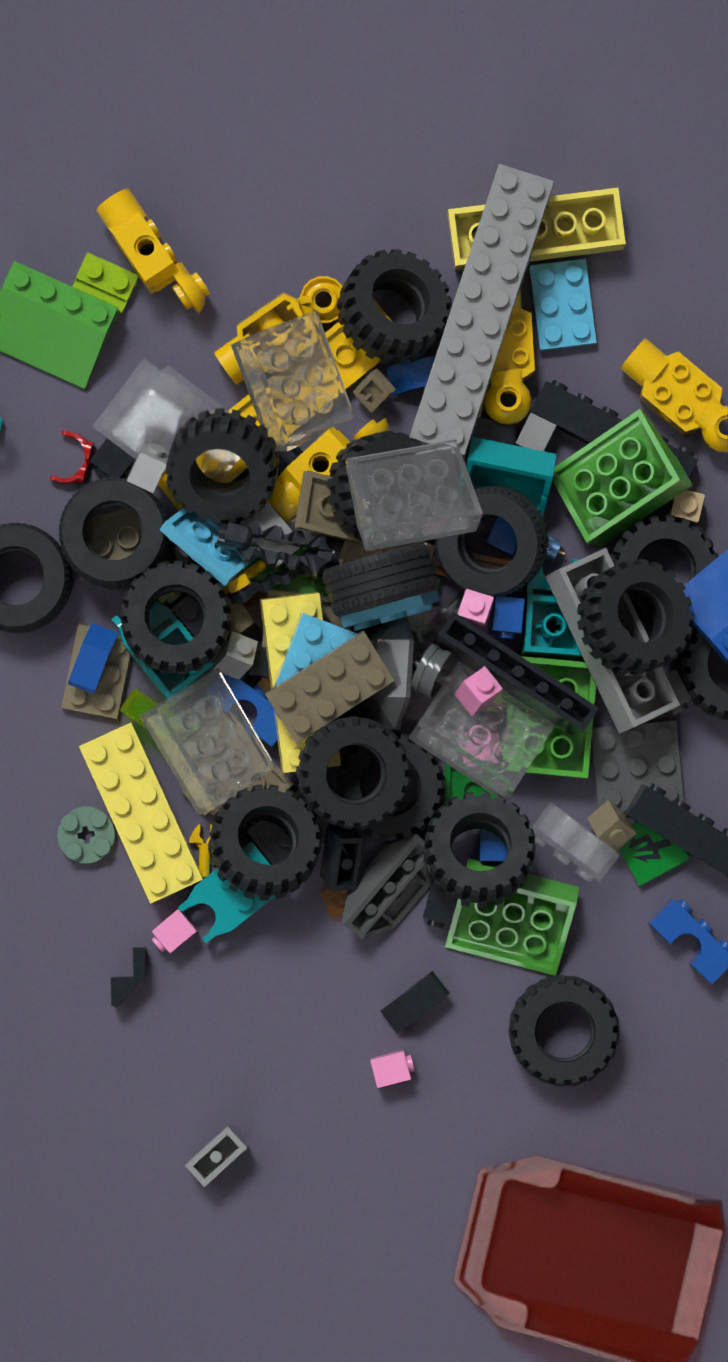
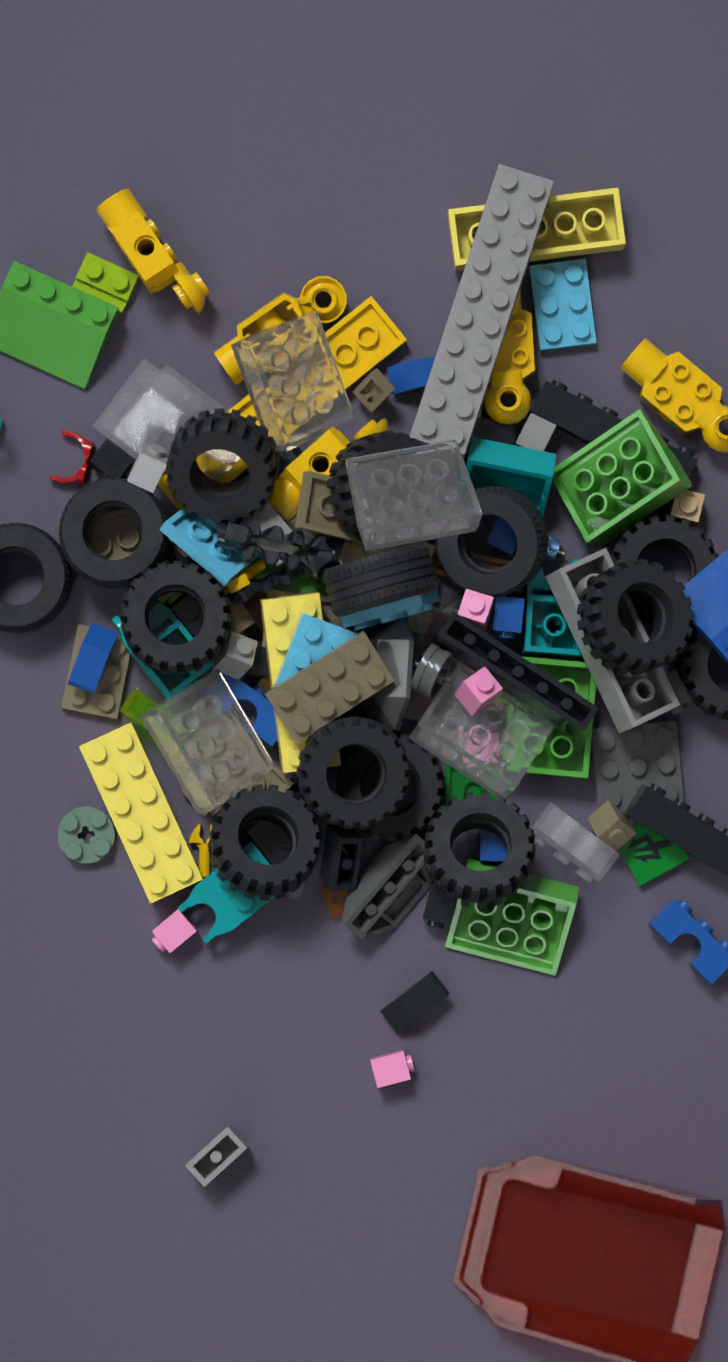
(123, 985): black slope -> none
(413, 281): black tyre -> none
(602, 1040): black tyre -> none

